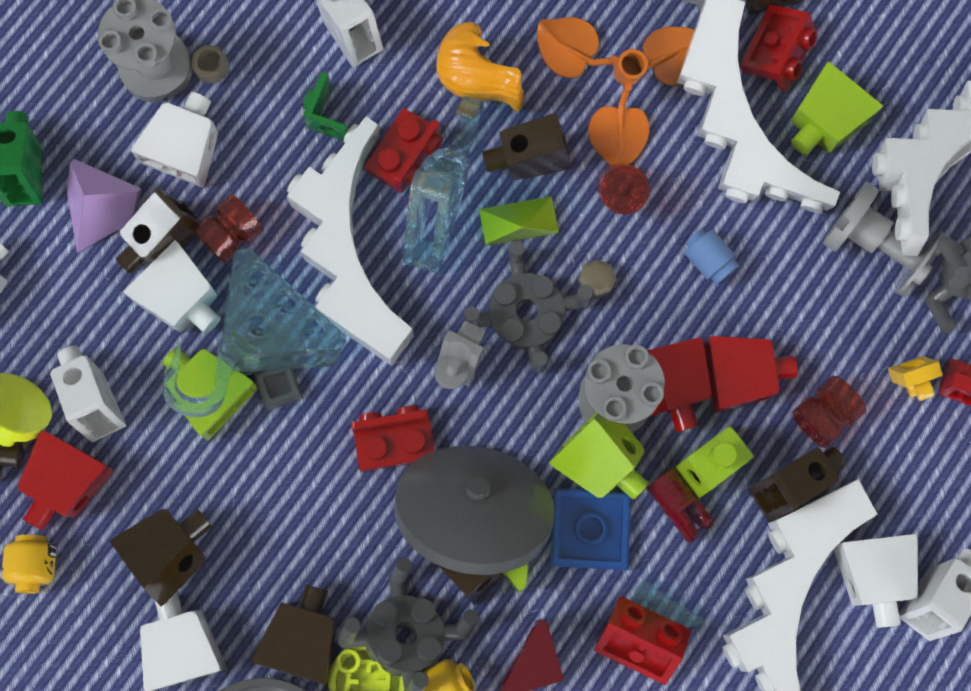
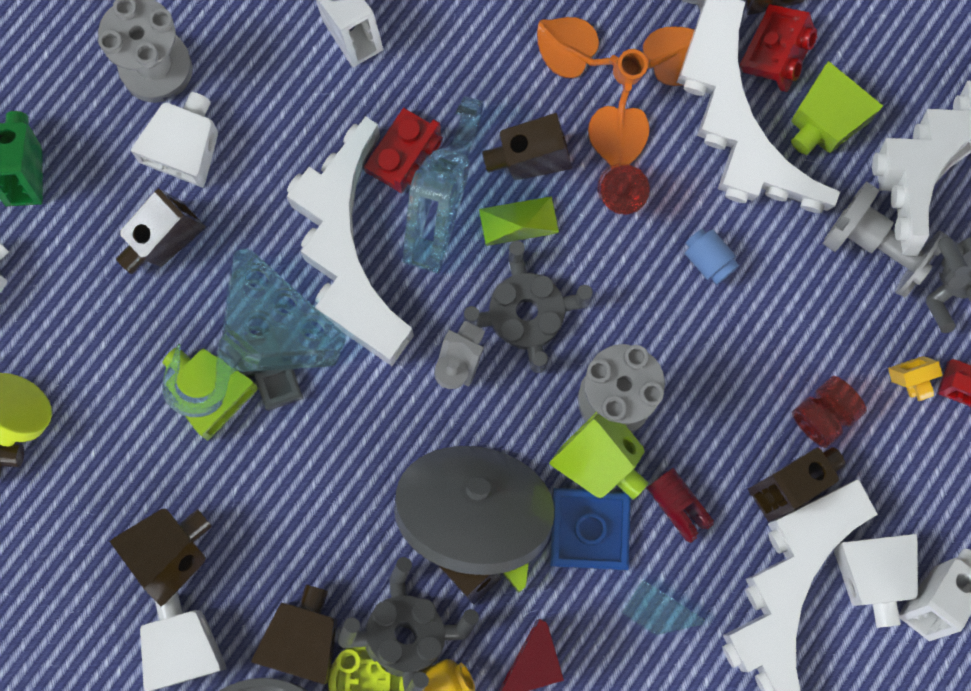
(29, 563): yellow head -> none
(59, 479): red torso -> none
(85, 395): white torso -> none
(98, 203): lavender slope -> none
(175, 291): white torso -> none
(210, 64): dark tan tile -> none
(228, 228): clear red wheel -> none
(314, 104): green bracket -> none
(392, 438): red bracket -> none
(472, 75): light orange piece -> none
(599, 277): dark tan tile -> none
(643, 640): red bracket -> none
(685, 380): red torso -> none
(714, 462): lime torso -> none
(744, 371): red torso -> none

